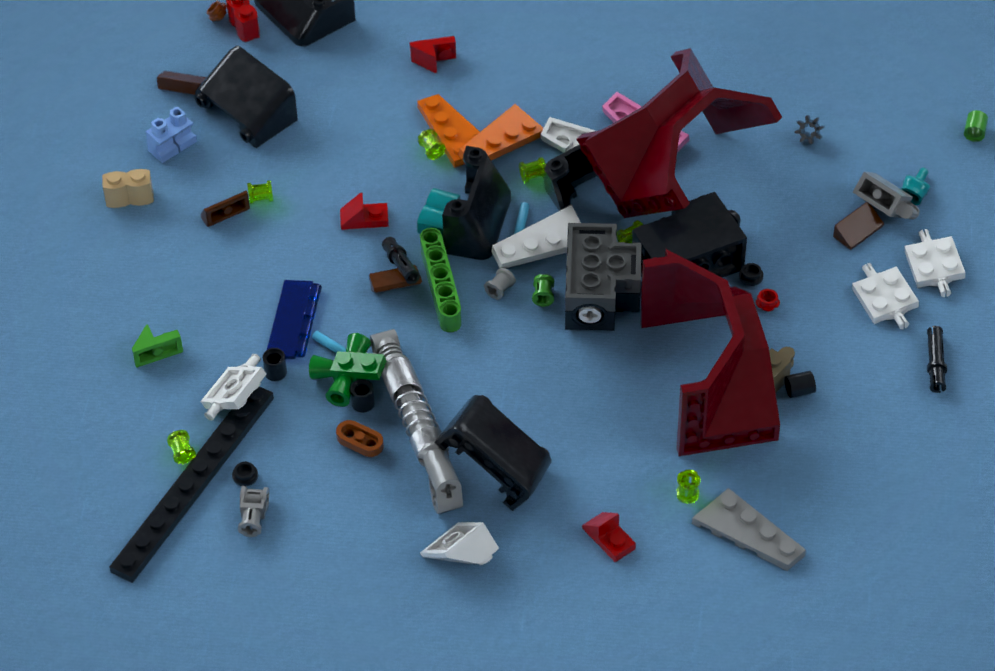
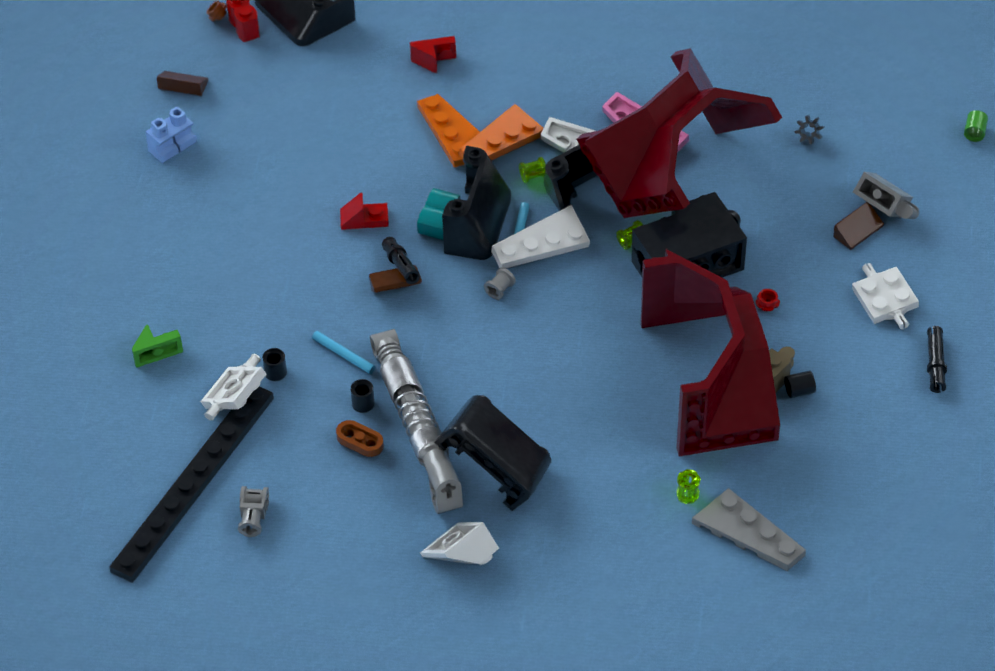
(127, 188): tan brick -> none
(180, 444): clear neon green bush -> none
(225, 209): reddish brown slope -> none
(245, 474): black plate -> none
(249, 95): black windscreen -> none
(260, 192): clear neon green bush -> none
(295, 317): clear blue windscreen -> none
(347, 368): green brick -> none
(431, 144): clear neon green bush -> none
(440, 280): bright green beam -> none
(543, 290): bright green bush -> none
(600, 277): dark grey piece -> none
(609, 535): red slope -> none
(751, 274): black plate -> none
(916, 186): teal piece -> none
(934, 262): white plate -> none

